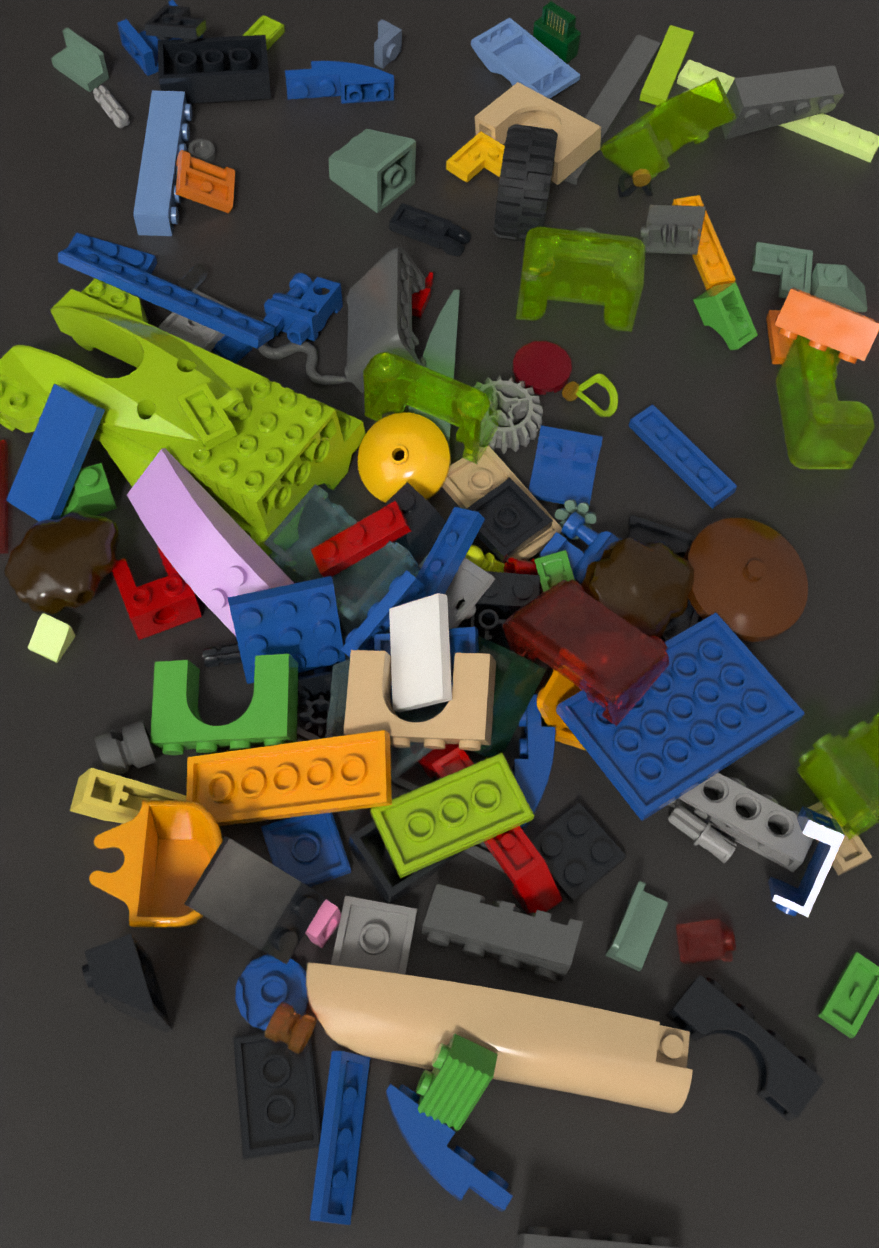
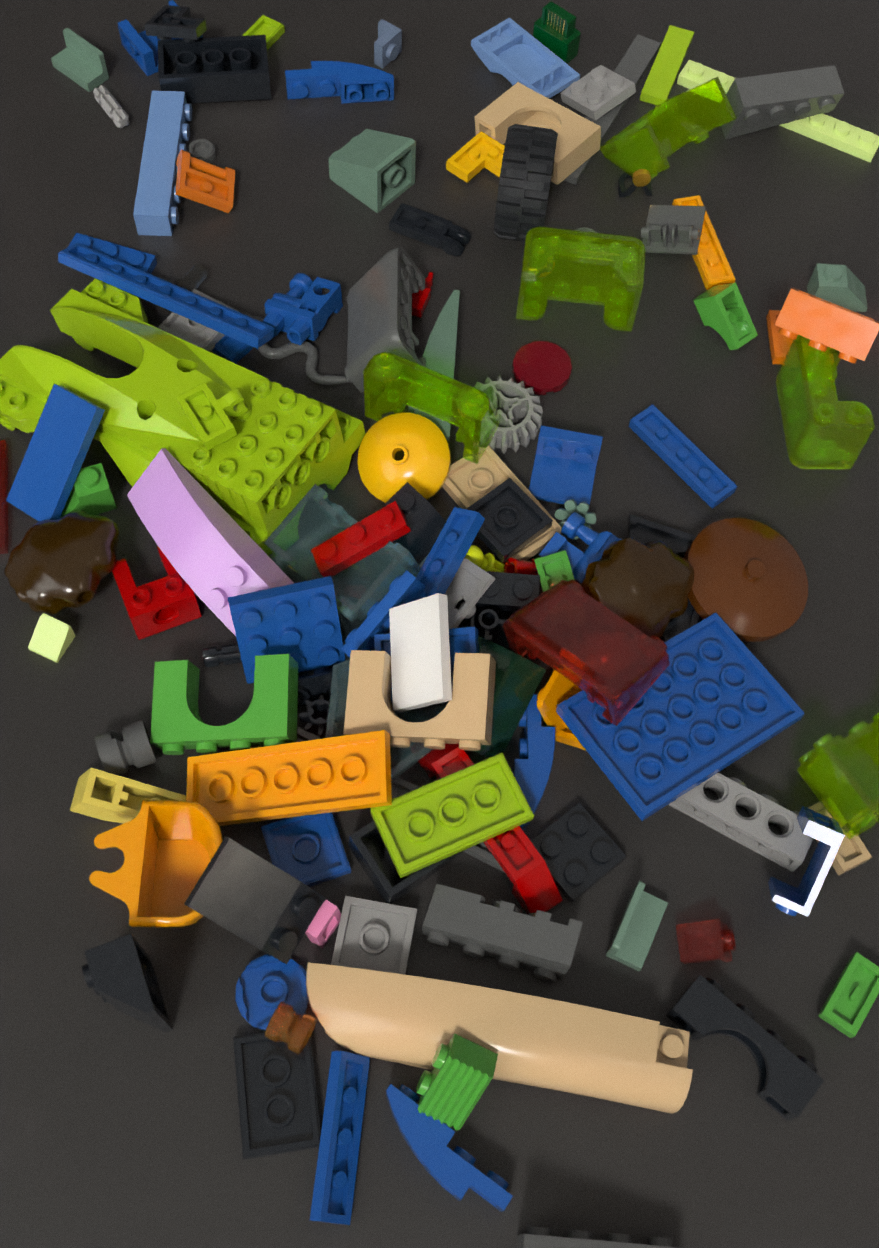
(574, 390): lime piece -> none
(598, 92): none -> light grey plate
(702, 833): light grey axle -> none
(790, 263): sand green plate -> none

